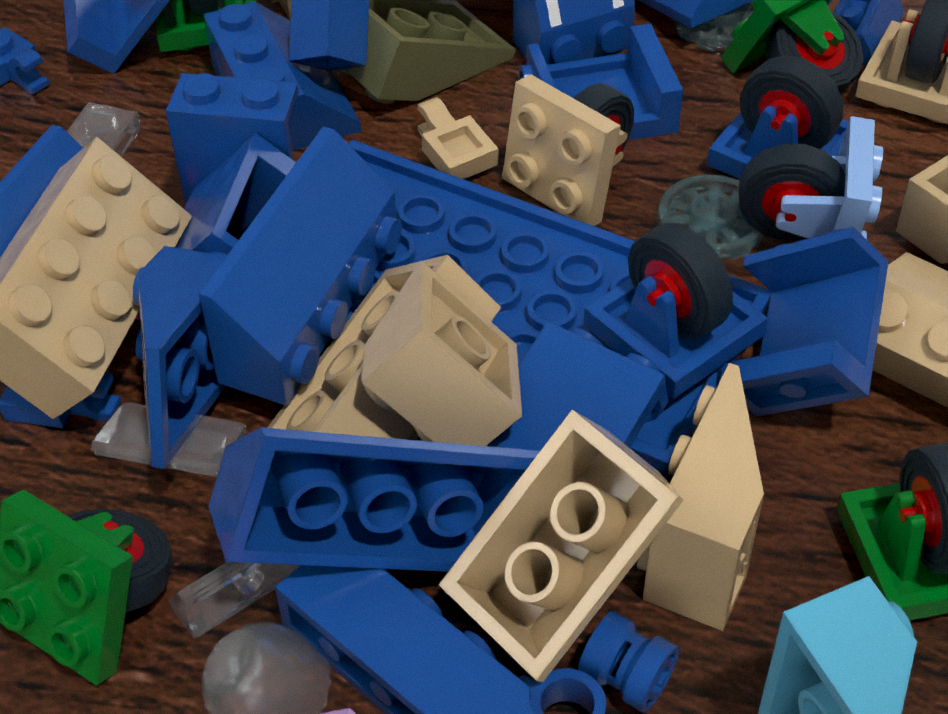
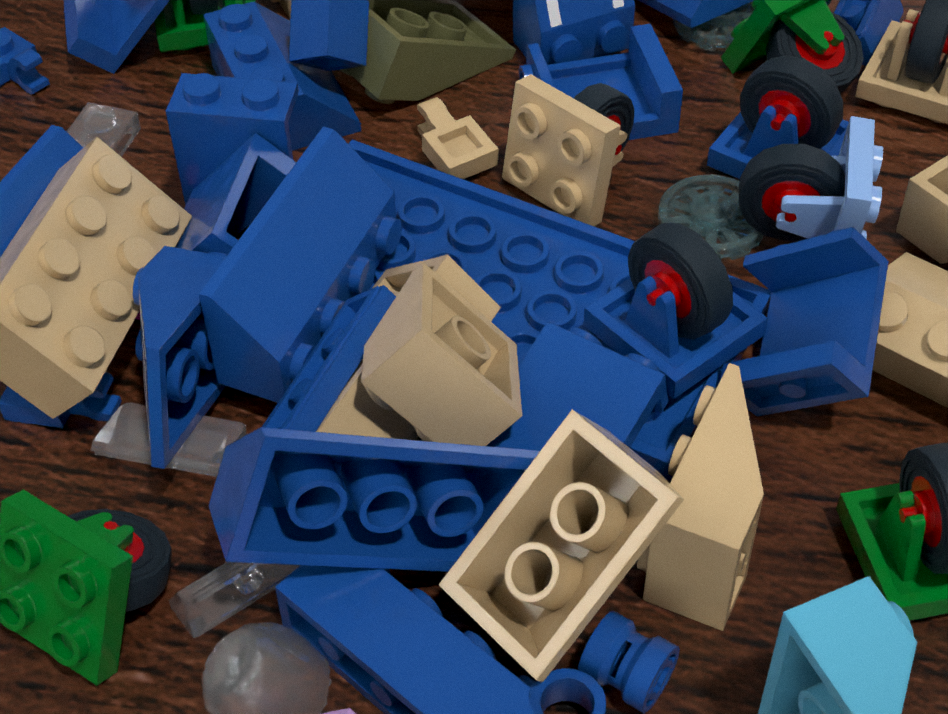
(330, 363): none -> blue tile

